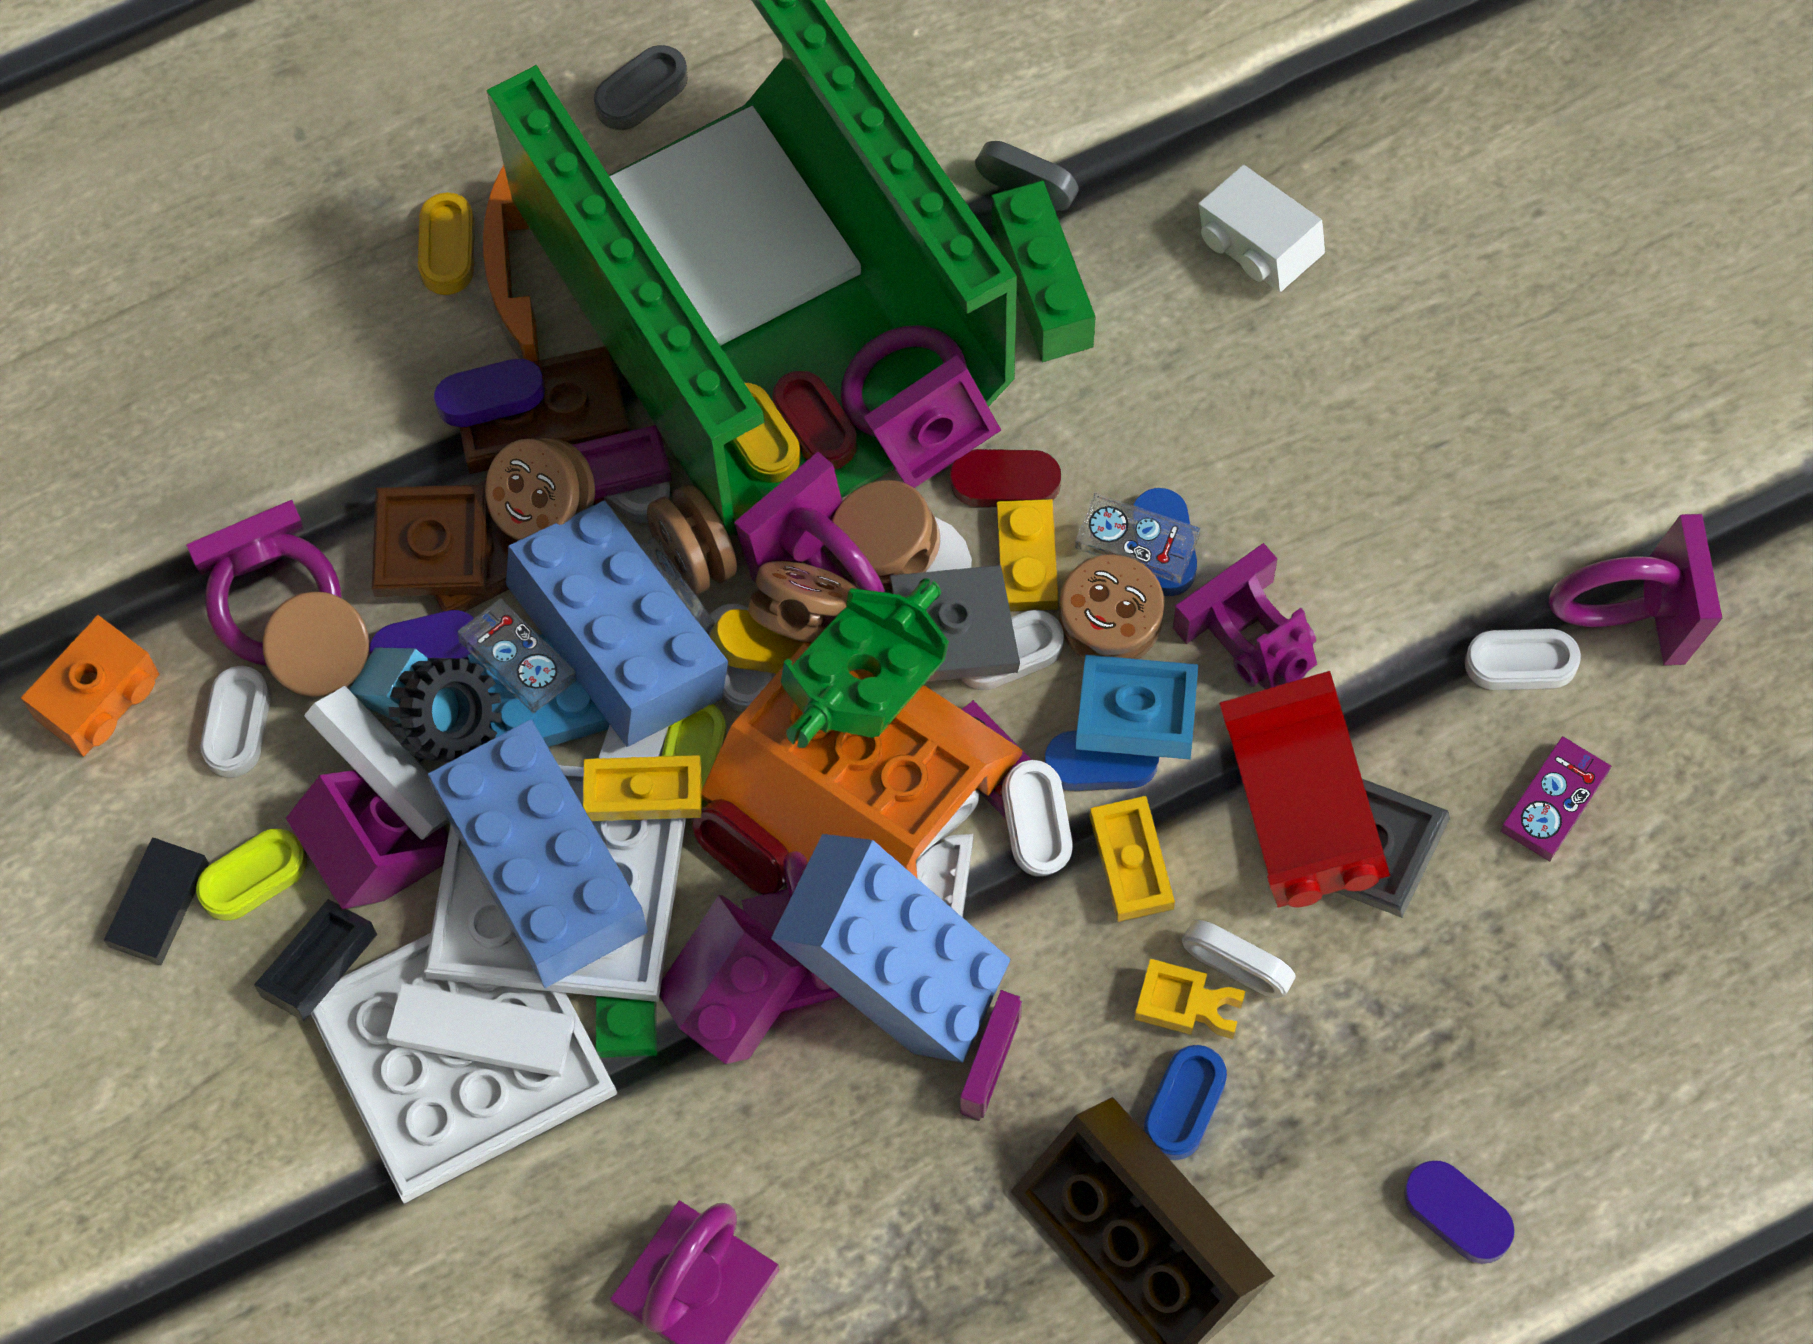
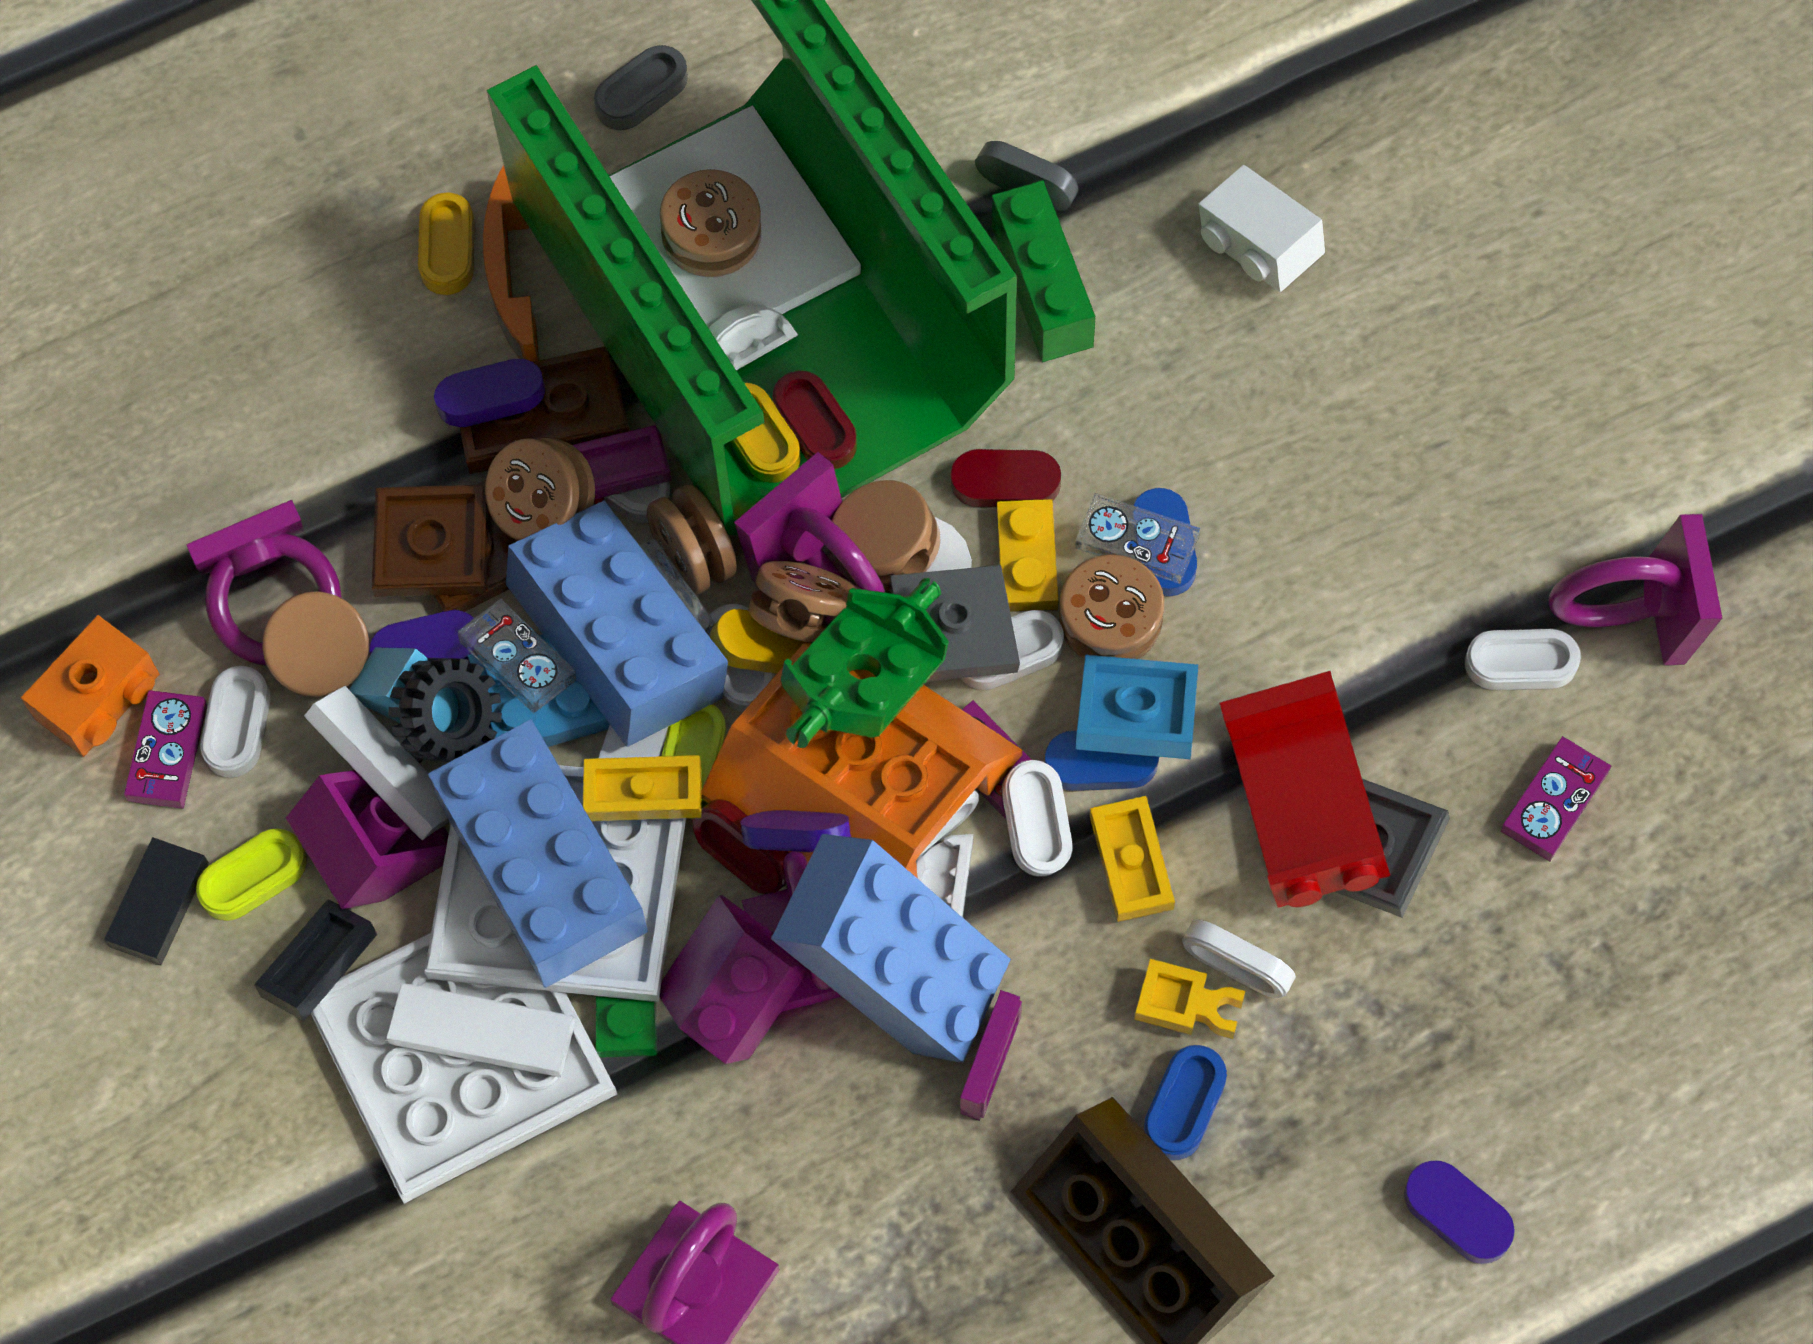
(166, 749): none -> magenta tile
(710, 223): none -> medium nougat head
(751, 333): none -> white tile
(791, 829): none -> dark purple tile
(929, 420): magenta tile -> none
(1235, 602): magenta tile -> none

